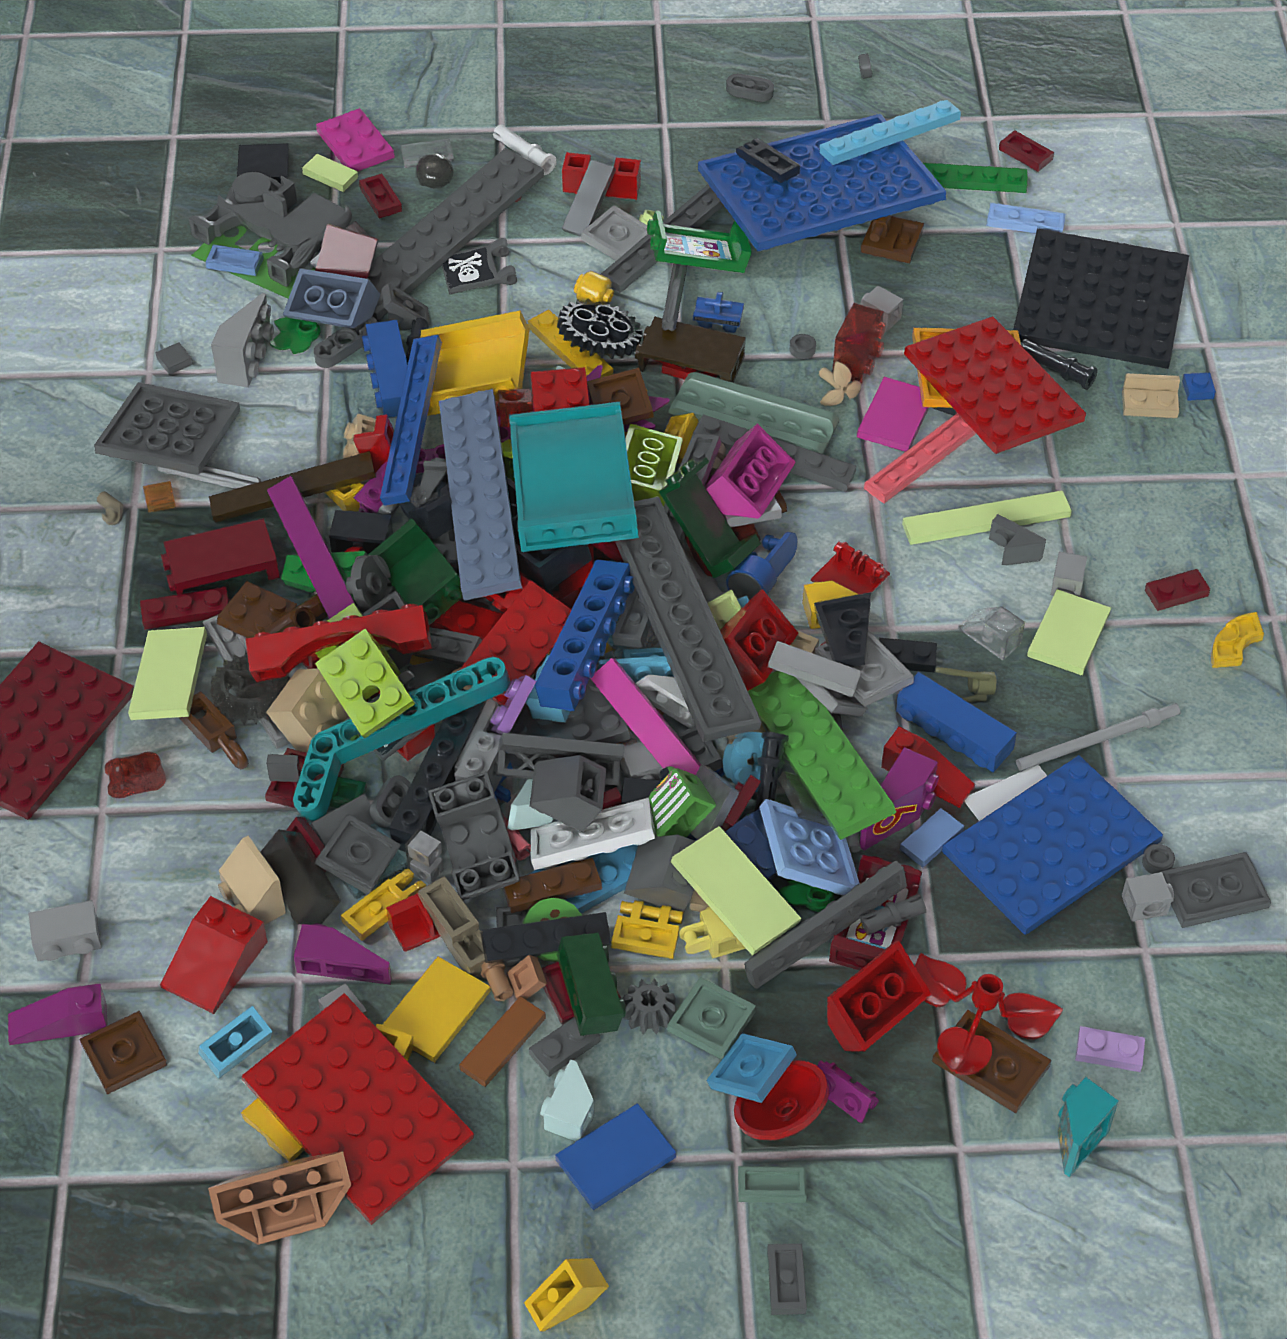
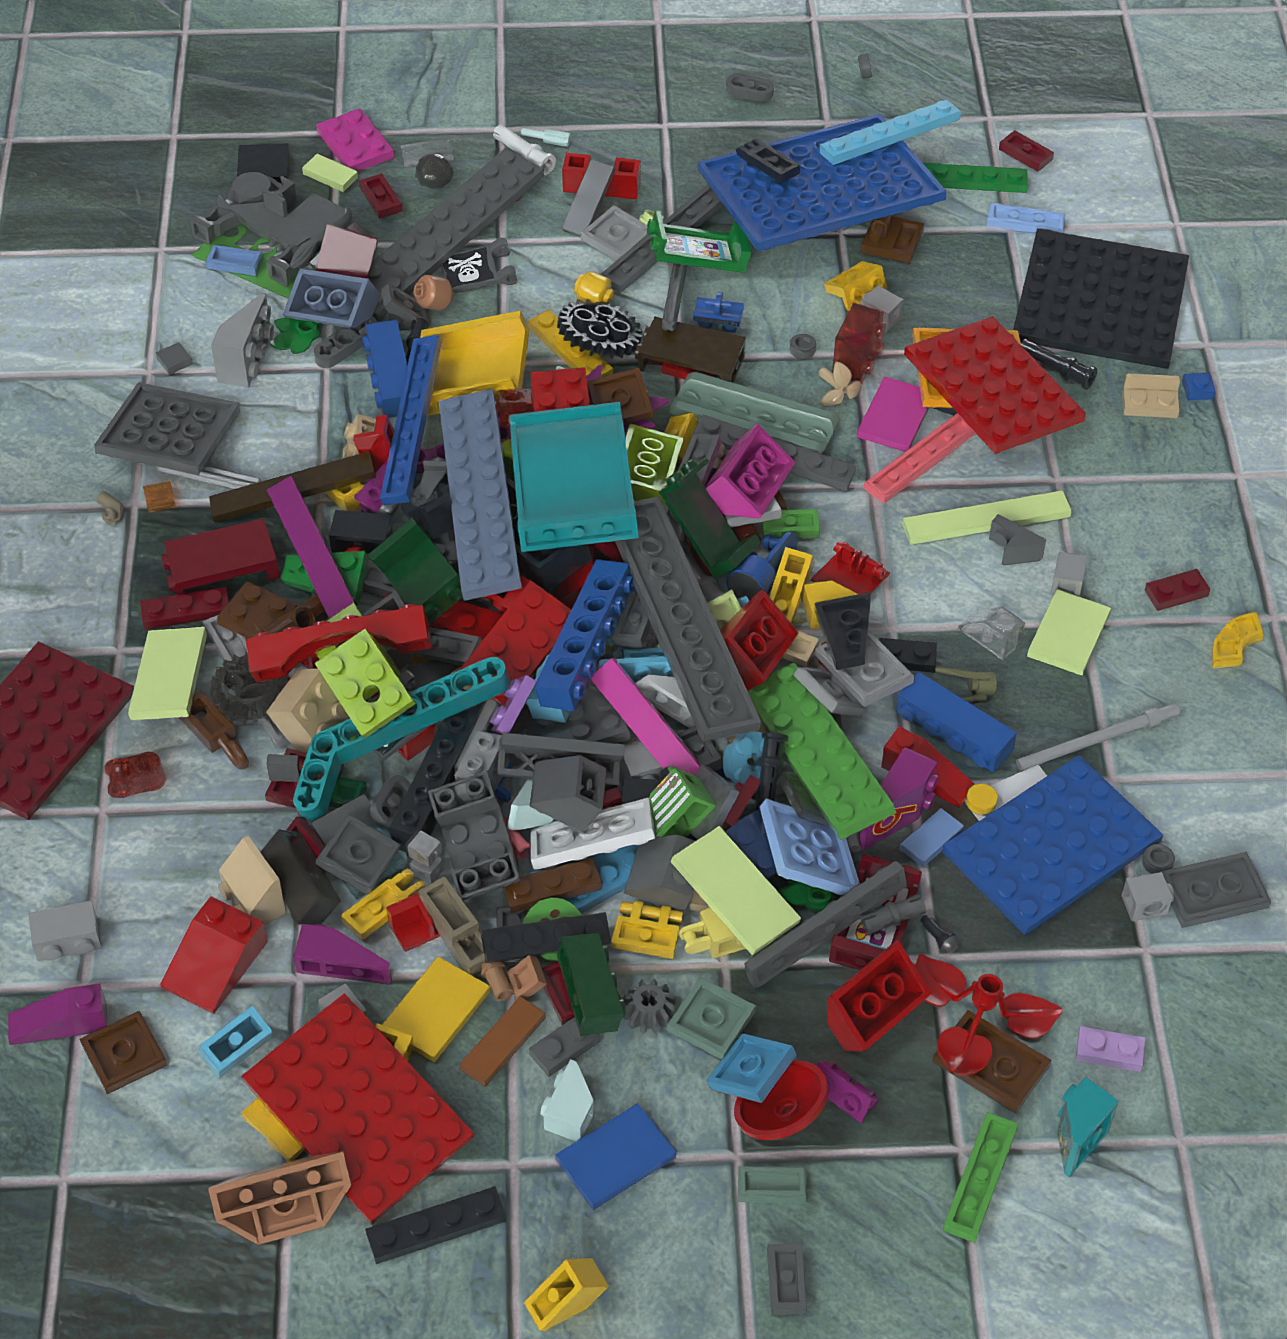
(368, 581): dark grey plate -> none
(433, 292): none -> nougat head
(435, 1225): none -> black plate
(549, 136): none -> light aqua axle
(790, 580): none -> yellow slope
(801, 522): none -> bright green plate
(814, 669): light grey tile -> none
(856, 282): none -> yellow bracket
(946, 941): none -> black piece
(980, 1177): none -> bright green plate
(982, 799): none -> yellow tile

